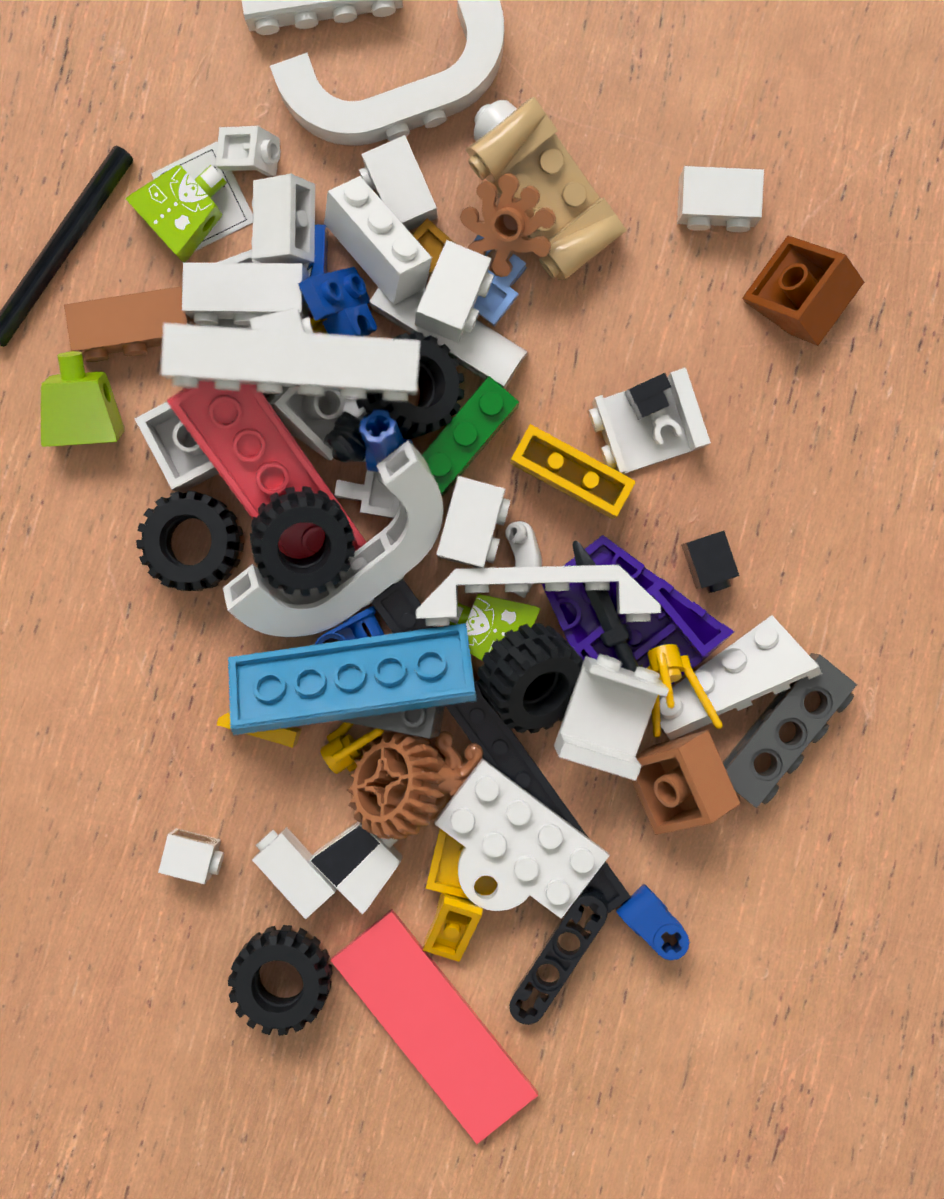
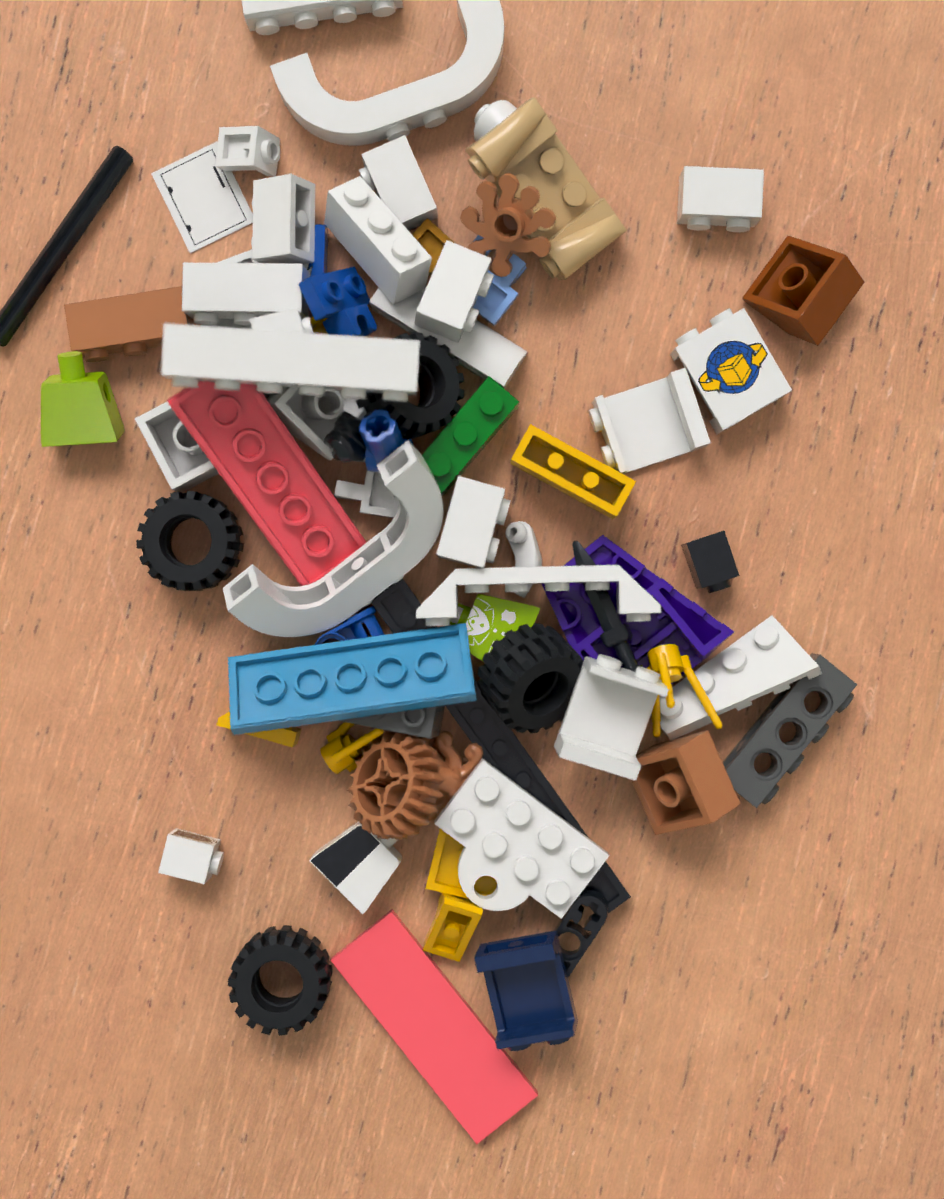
(180, 207): lime torso -> none
(289, 869): white brick -> none
(310, 571): black tyre -> none
(528, 990): none -> dark blue panel
(650, 399): black piece -> none
(651, 919): blue piece -> none
(731, 368): none -> white panel

